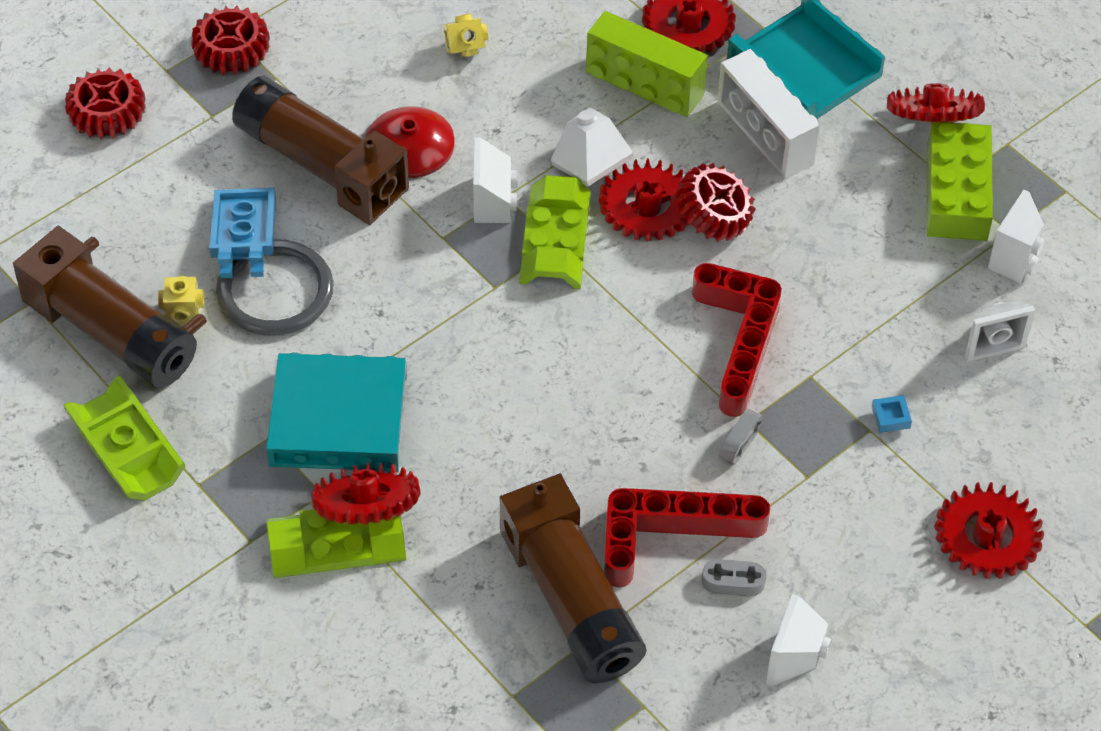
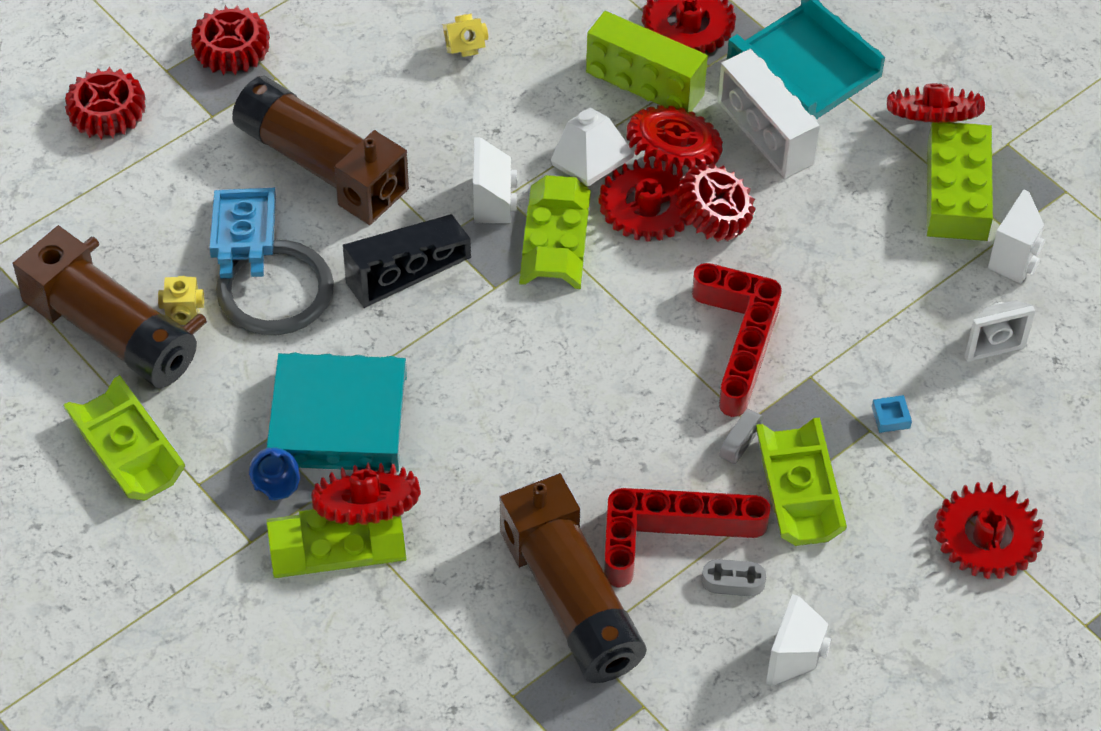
(274, 473): none -> blue hair
(403, 257): none -> black wedge
(422, 133): red dish -> none
(670, 142): none -> red gear
(801, 483): none -> lime piece

